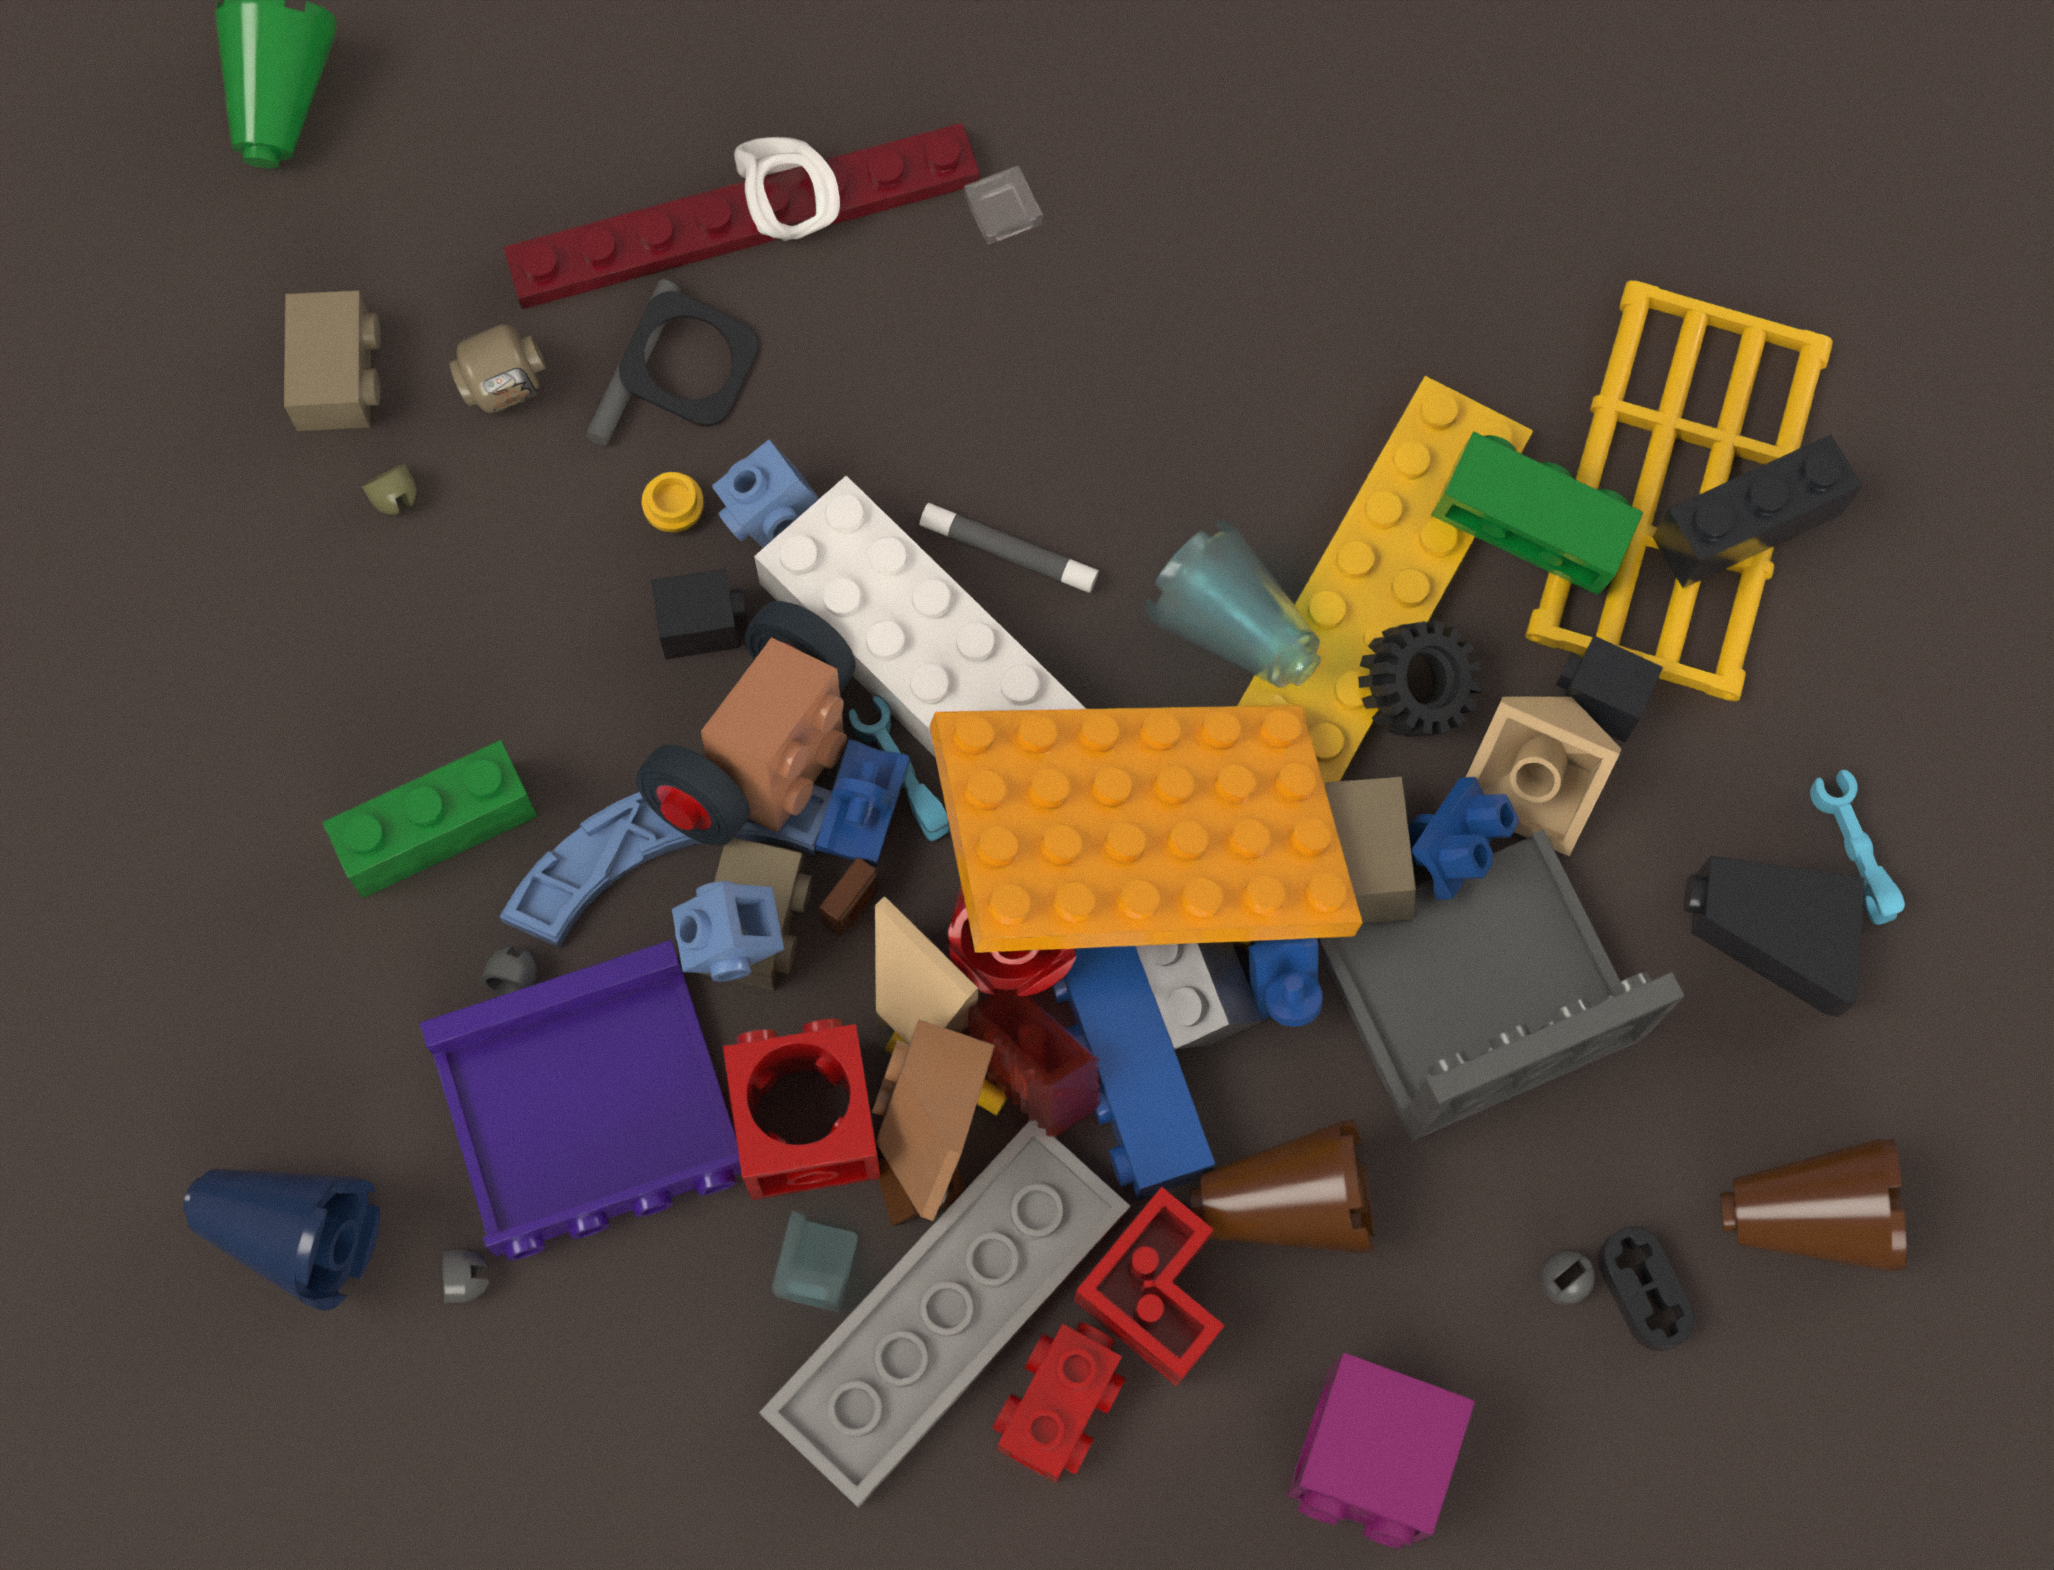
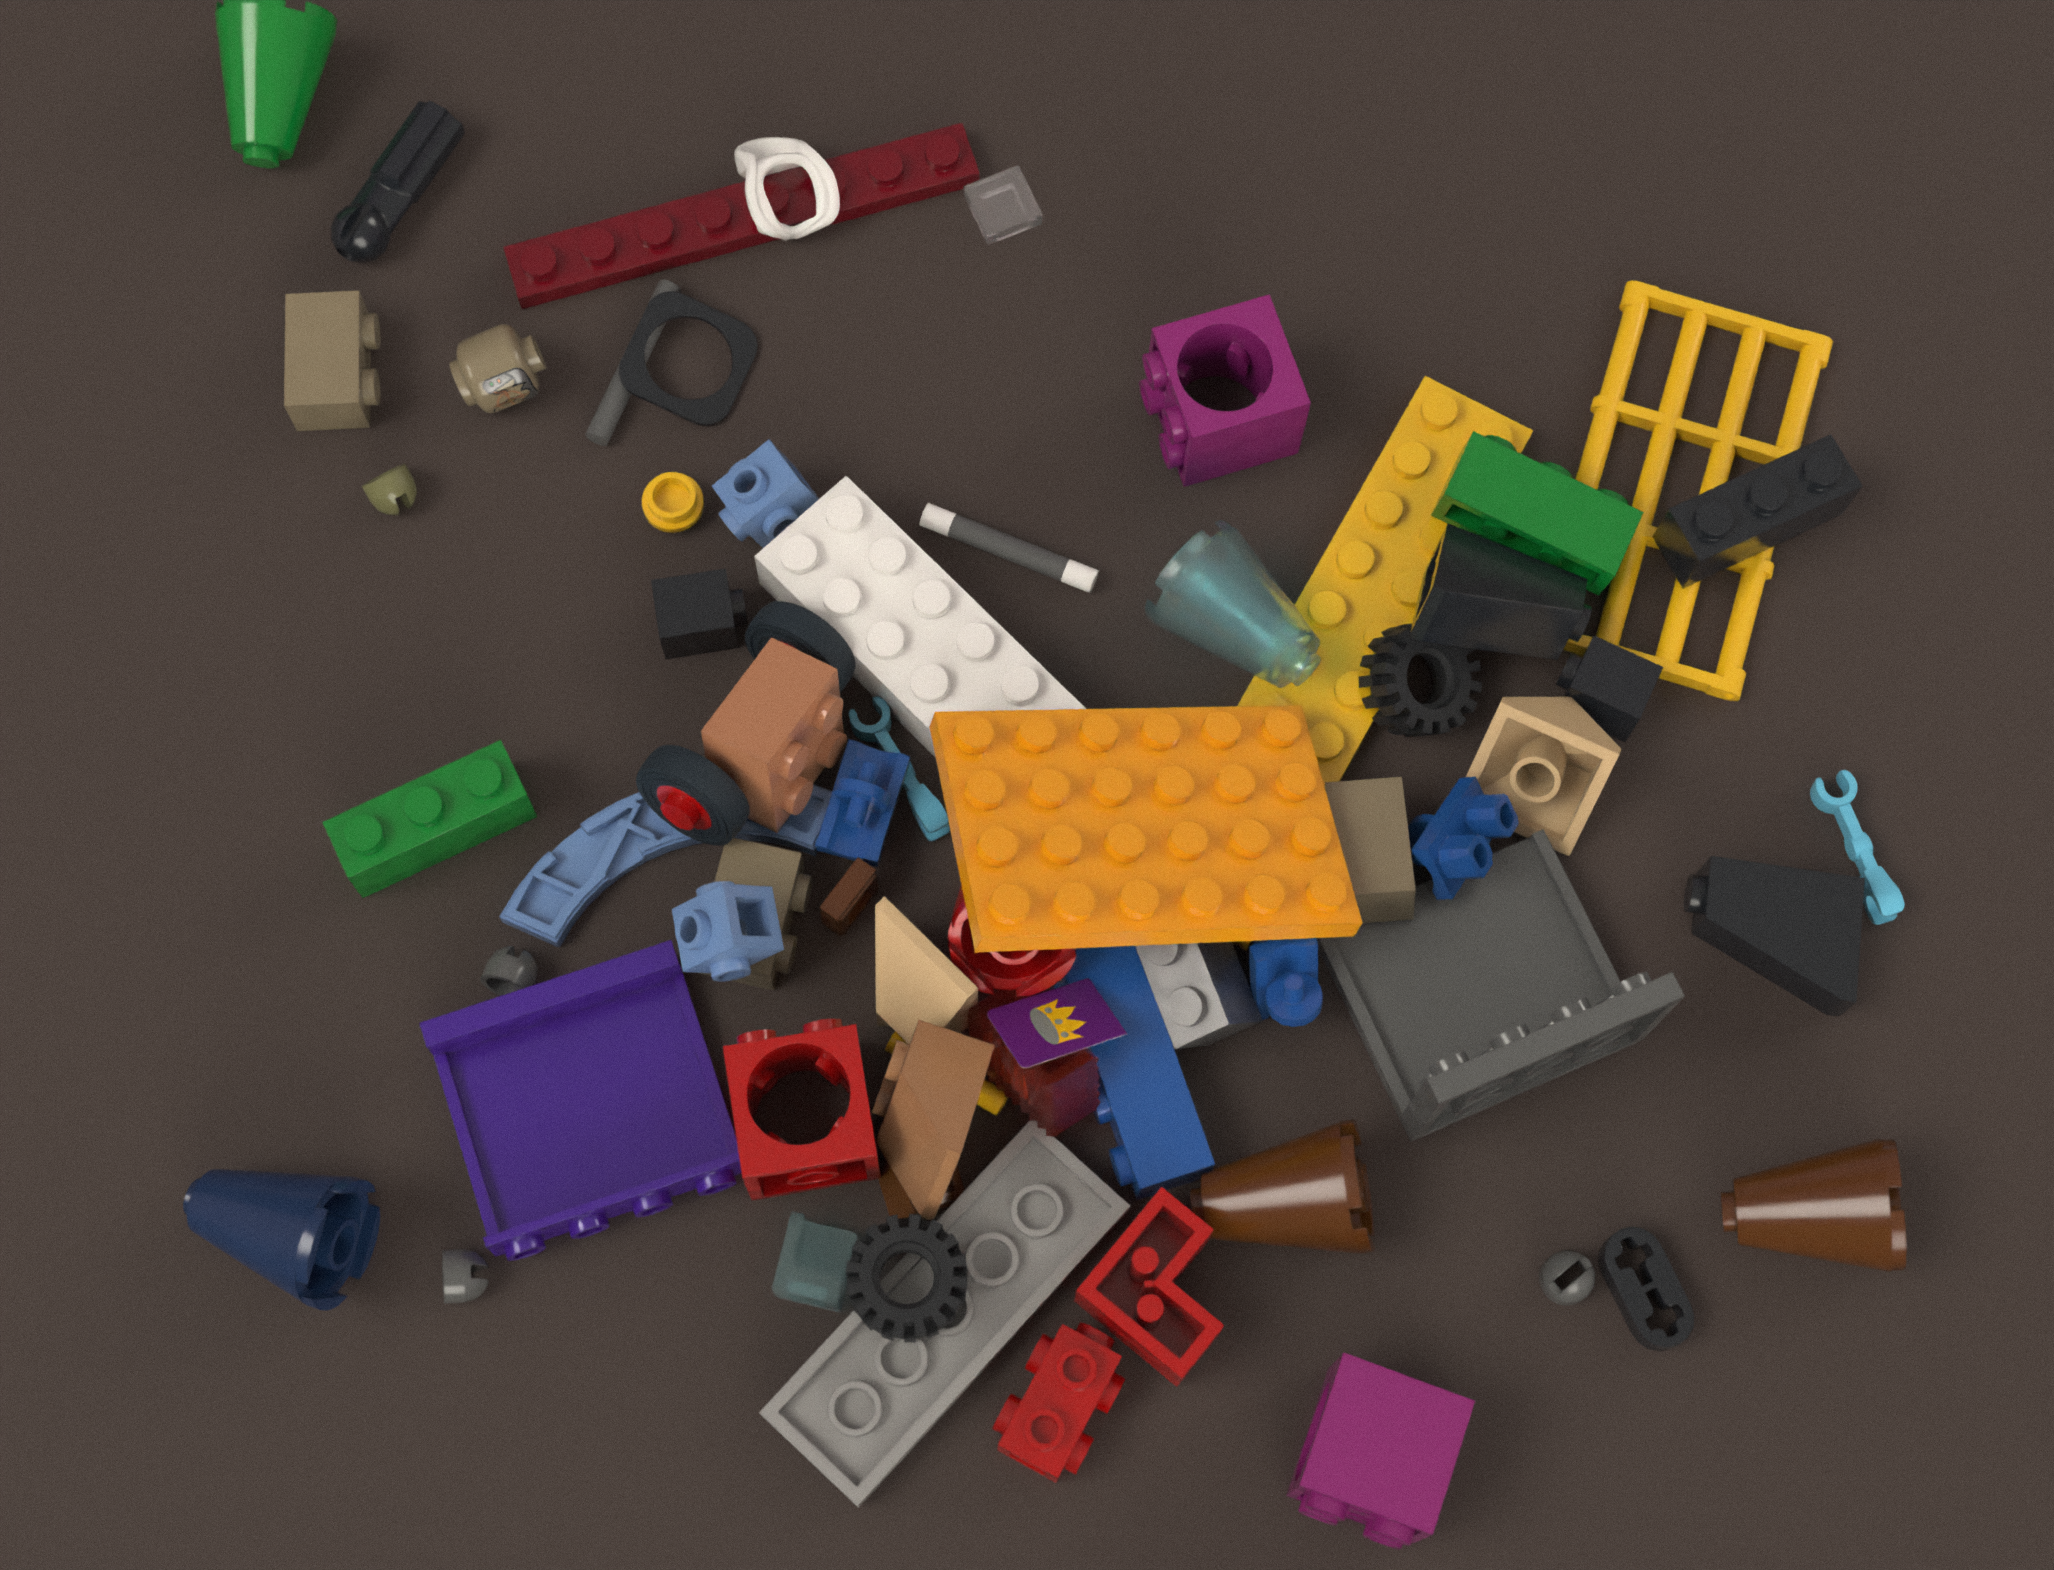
(395, 182): none -> black piece
(899, 1237): none -> black tyre
(1055, 1023): none -> dark purple sticker
(1232, 343): none -> magenta brick
(1497, 599): none -> black slope

